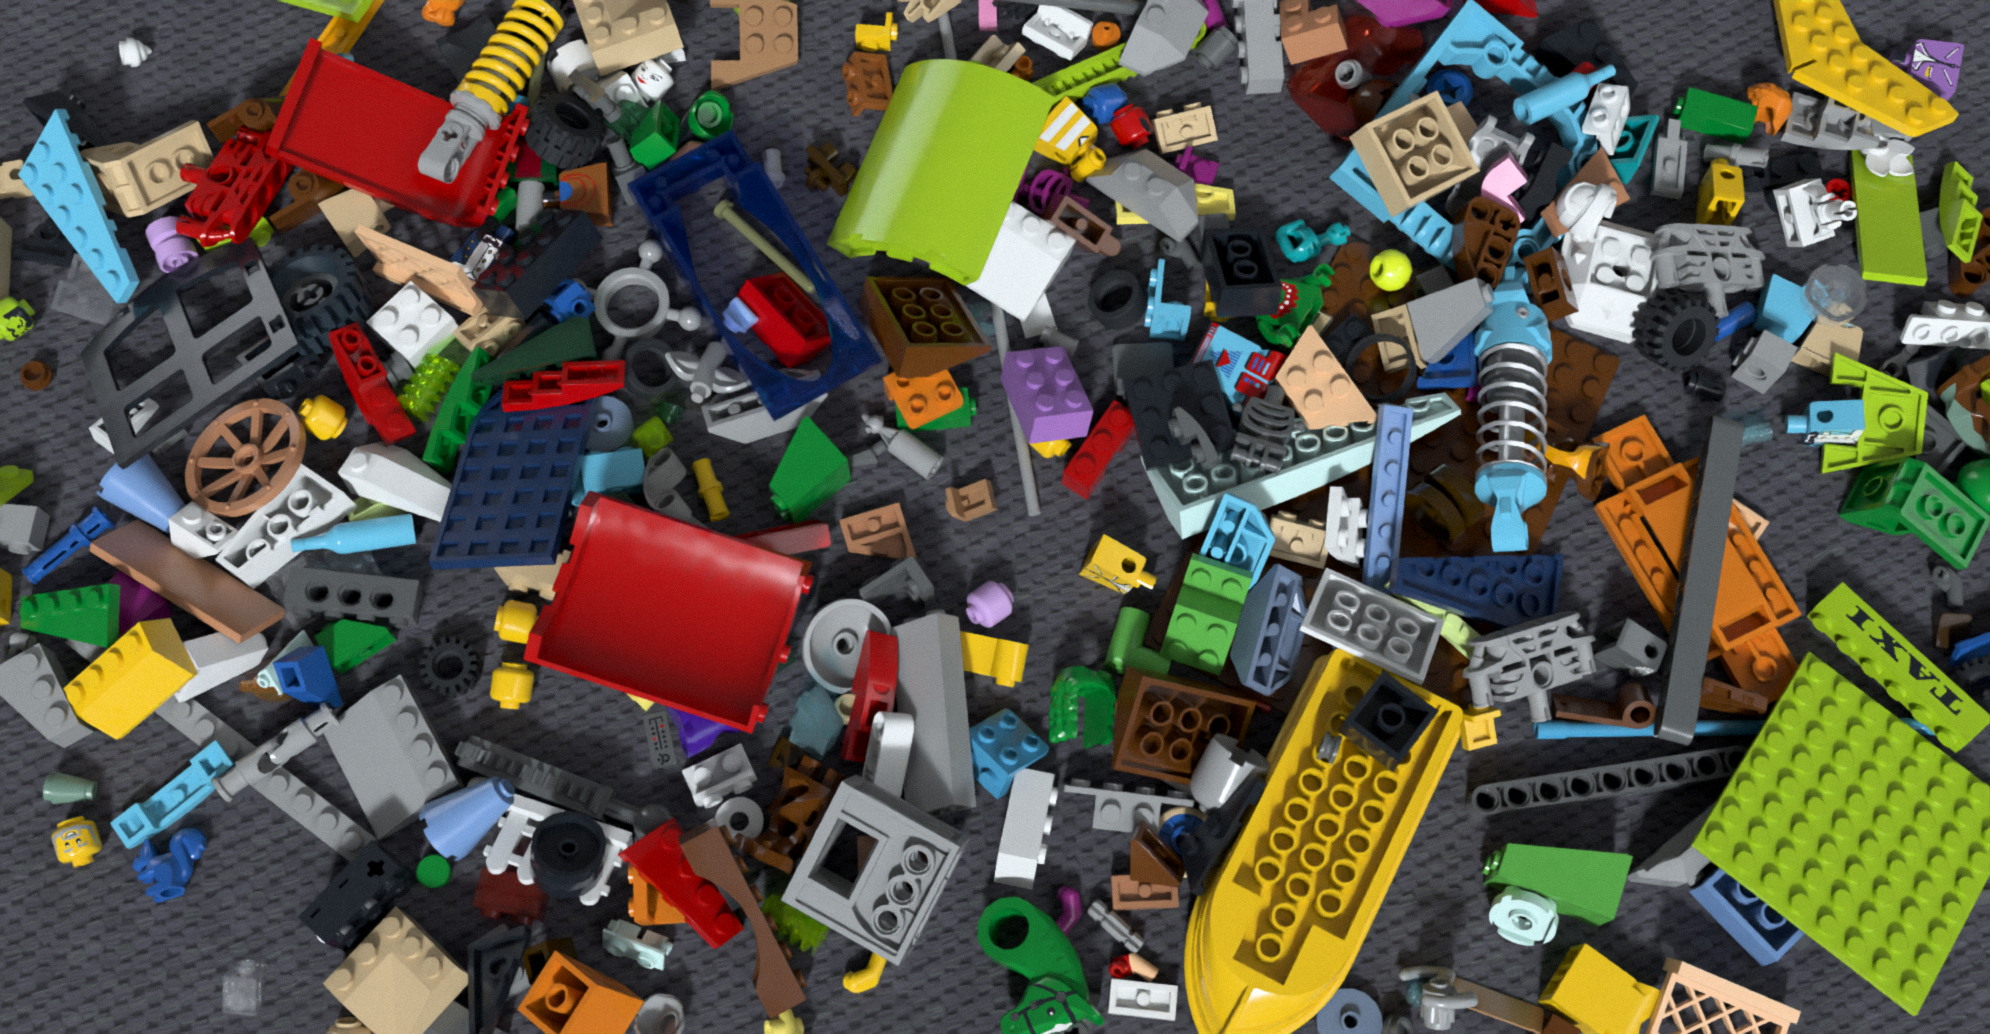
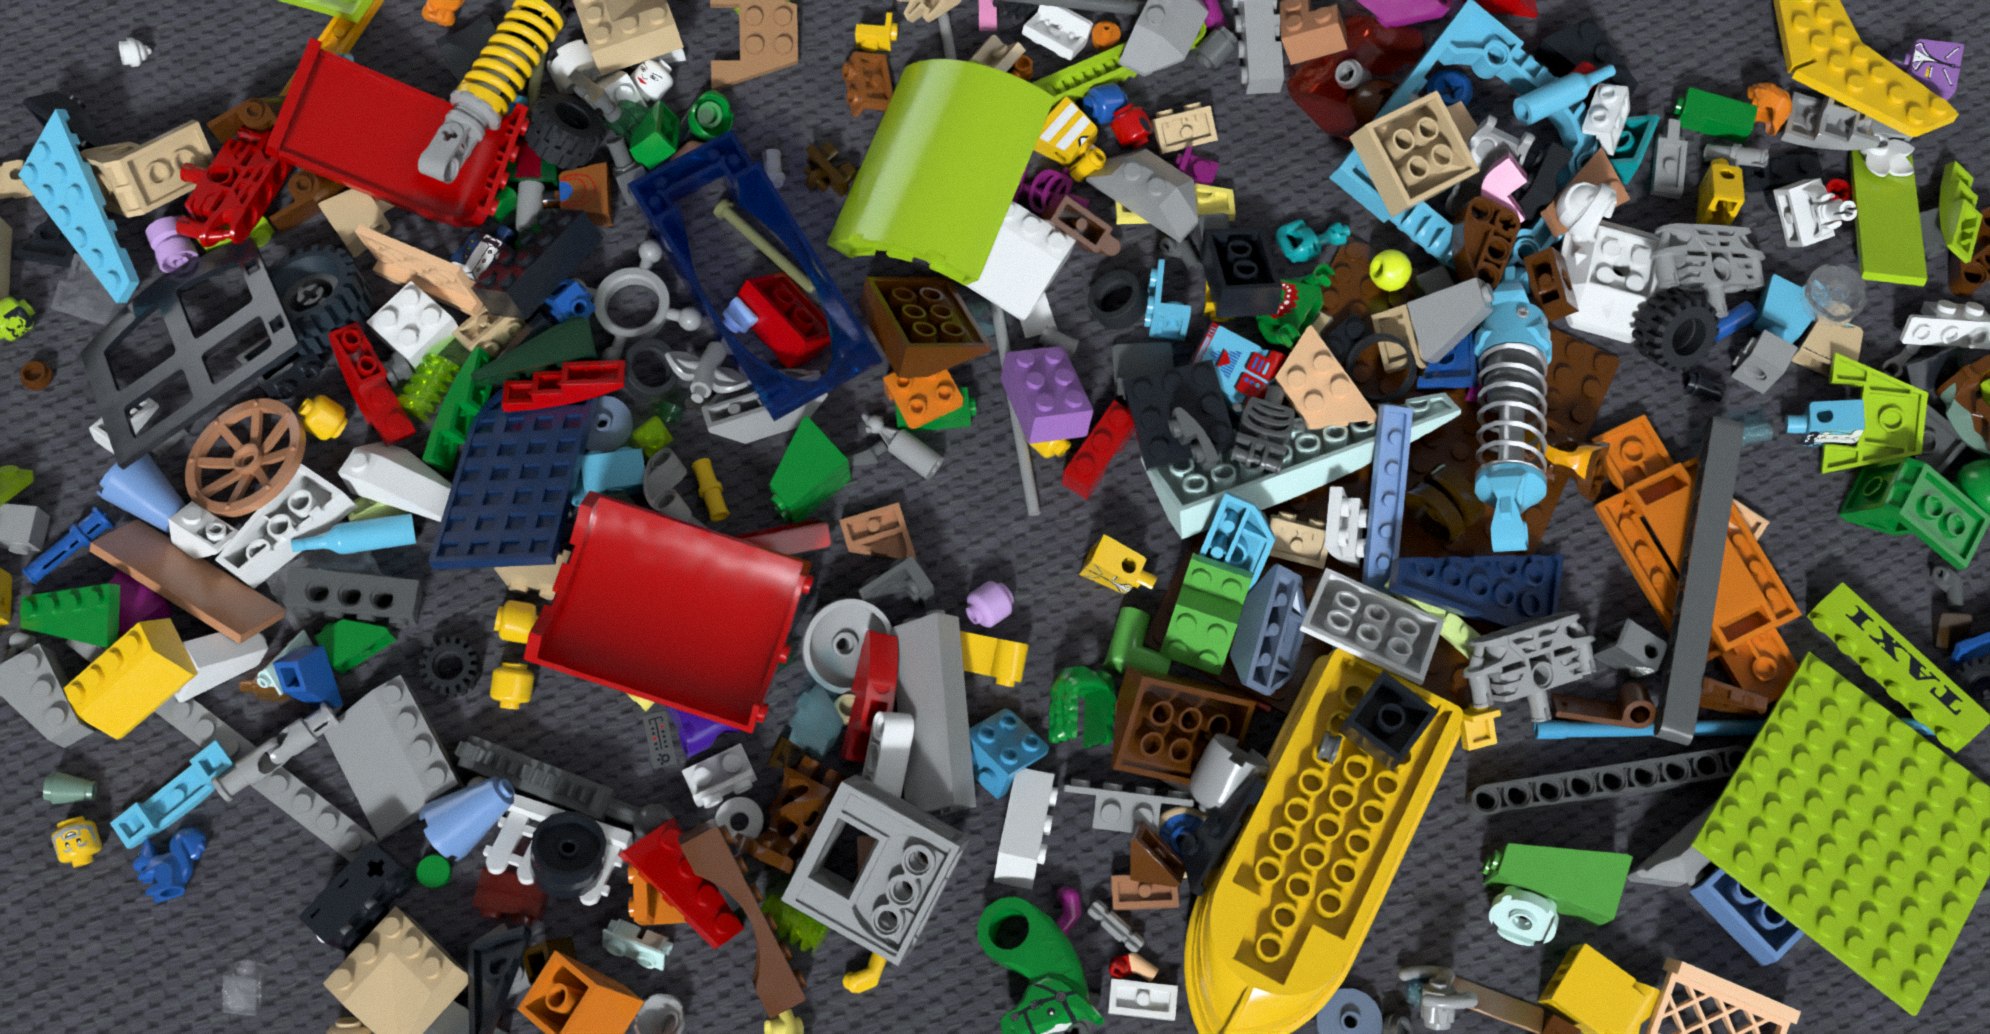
(971, 500): medium nougat bracket -> none

